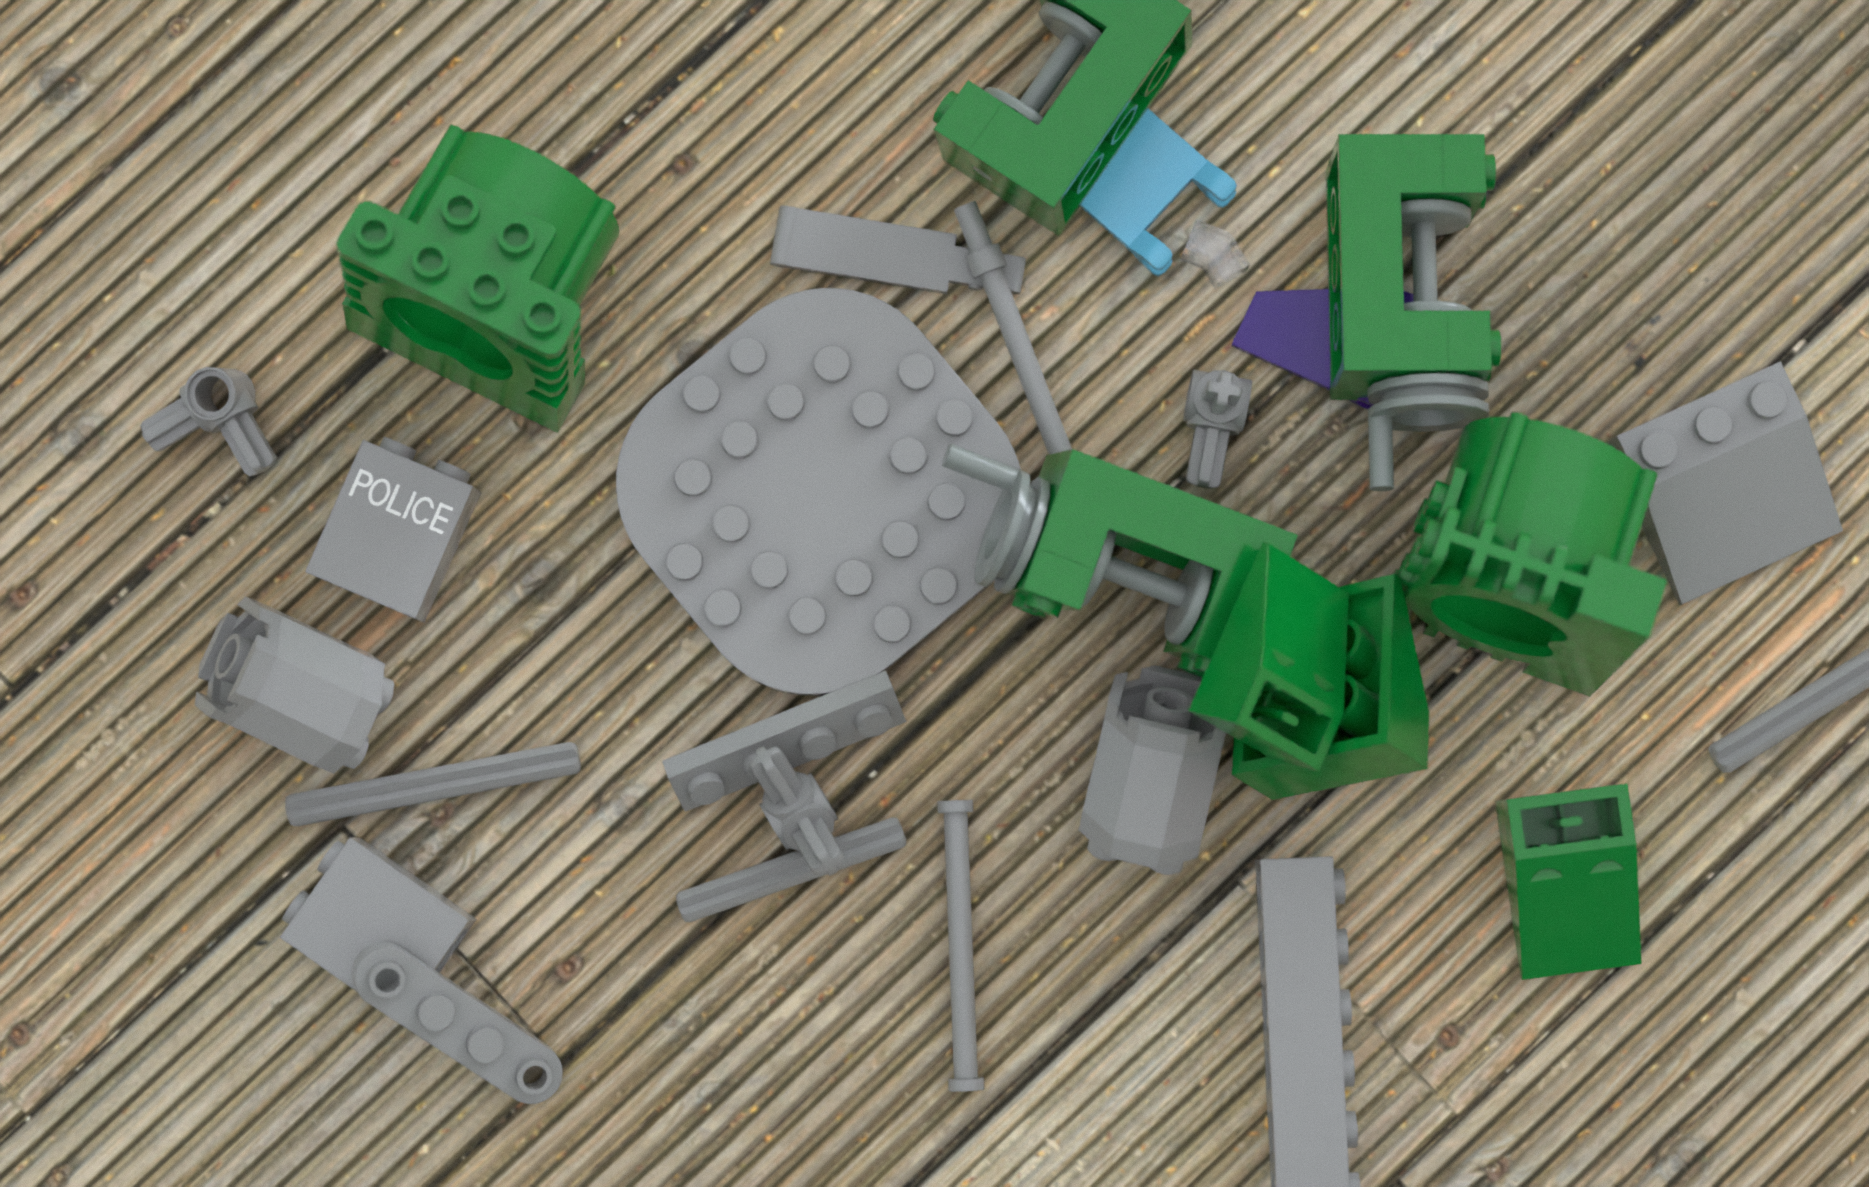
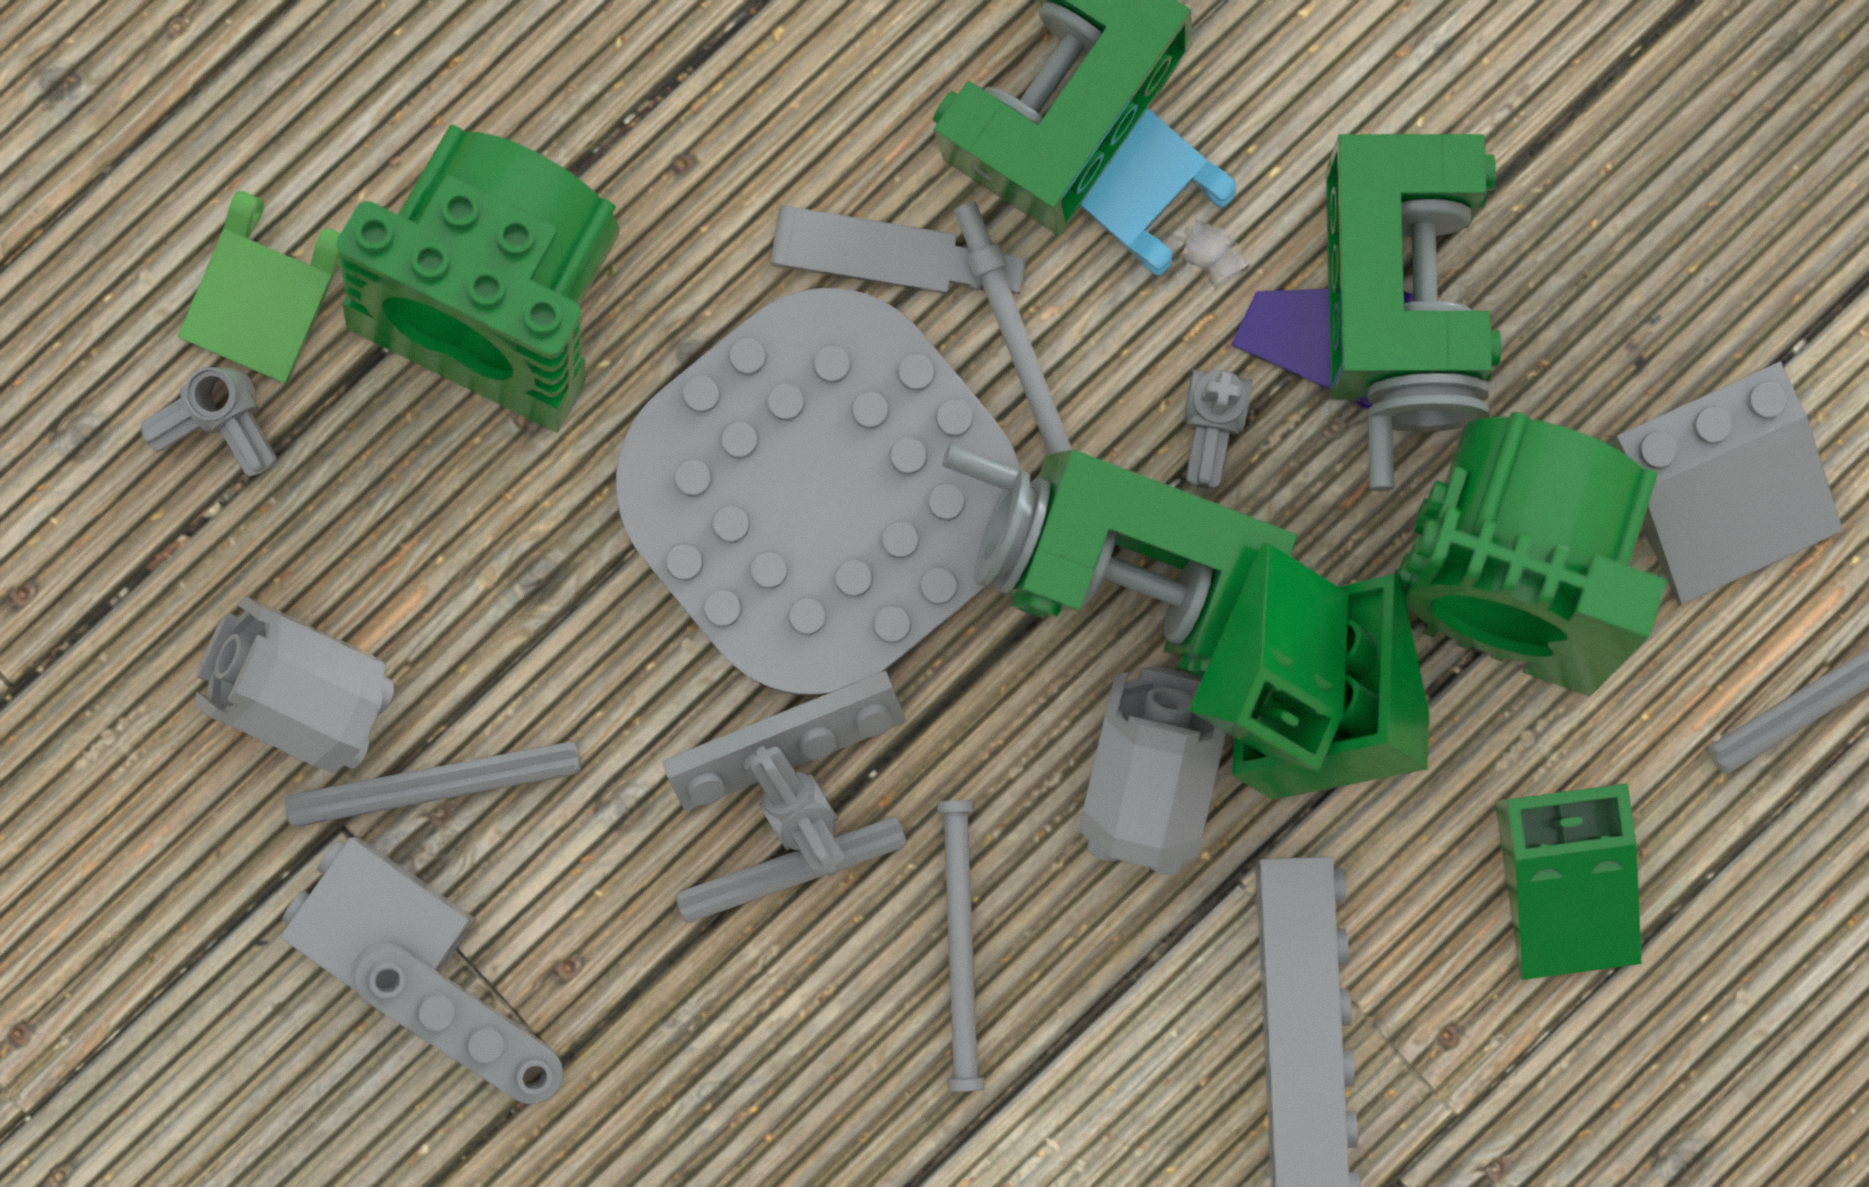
(257, 300): none -> bright green flag
(394, 528): light grey brick -> none

